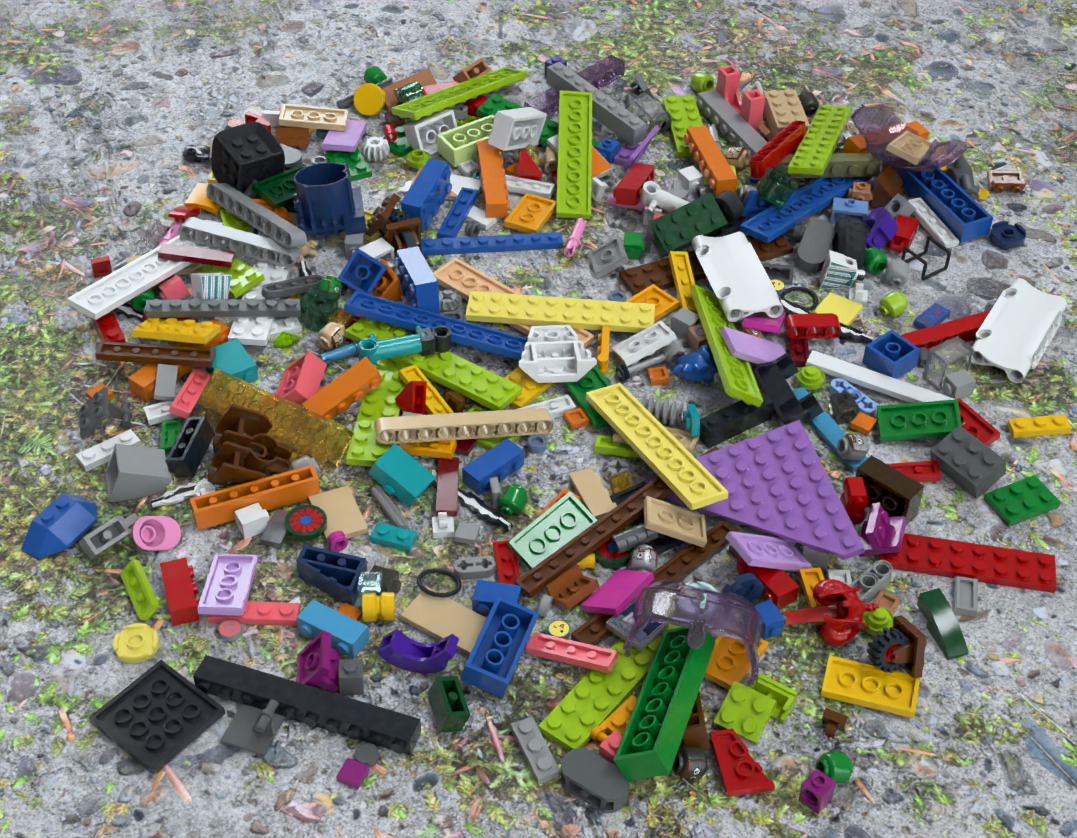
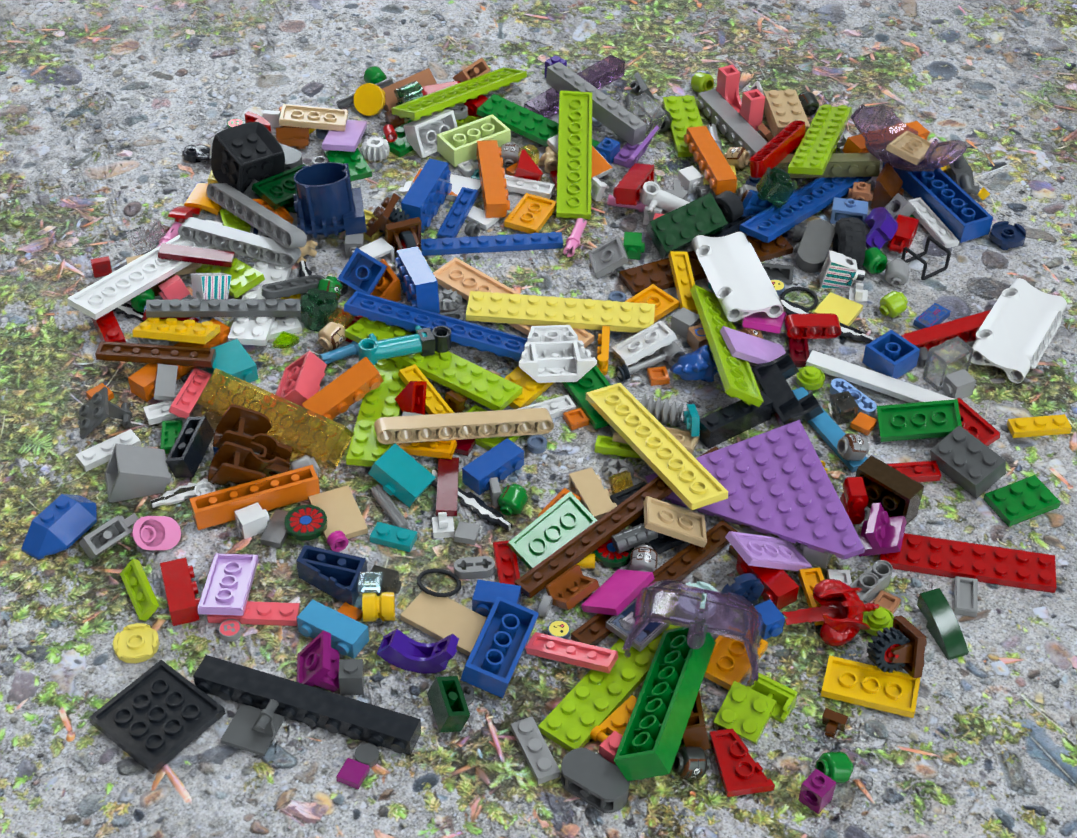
(417, 158): lime plate -> none
(516, 128): white brick -> none
(1005, 181): bracket -> none

